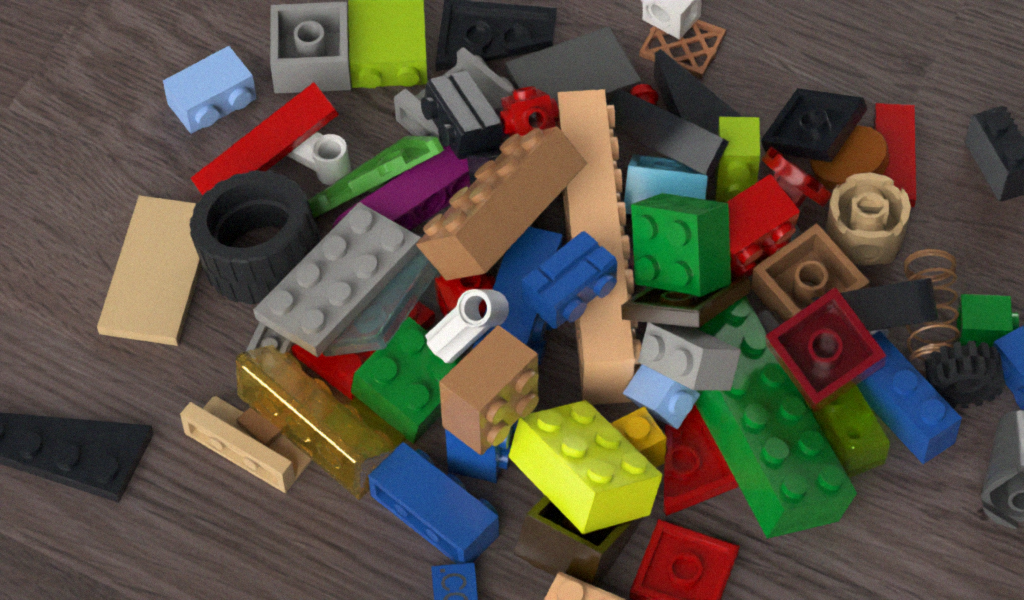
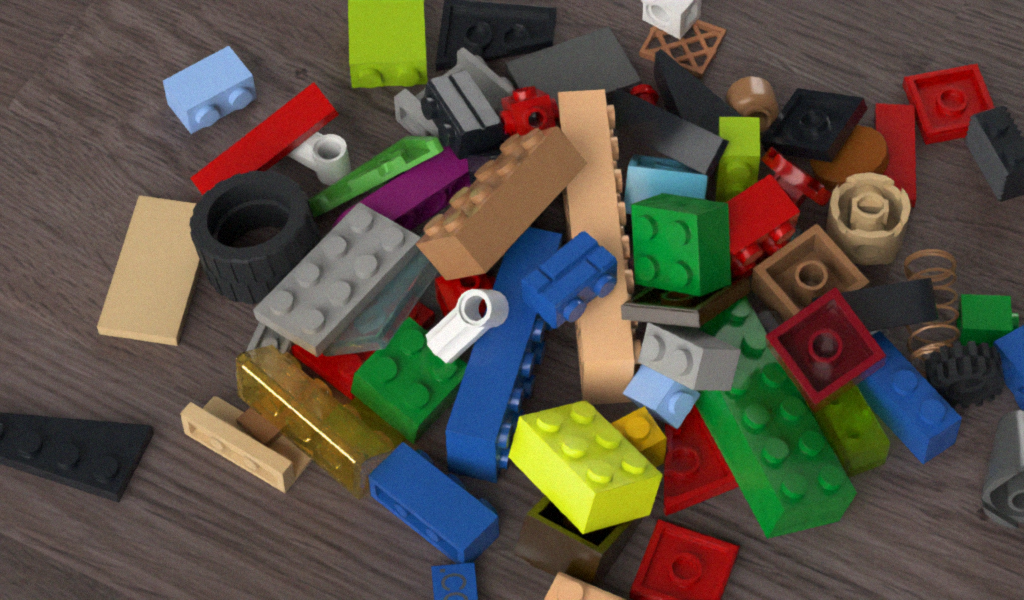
(309, 46): light grey brick -> none
(490, 390): medium nougat brick -> none
(754, 98): none -> medium nougat head
(947, 101): none -> red tile

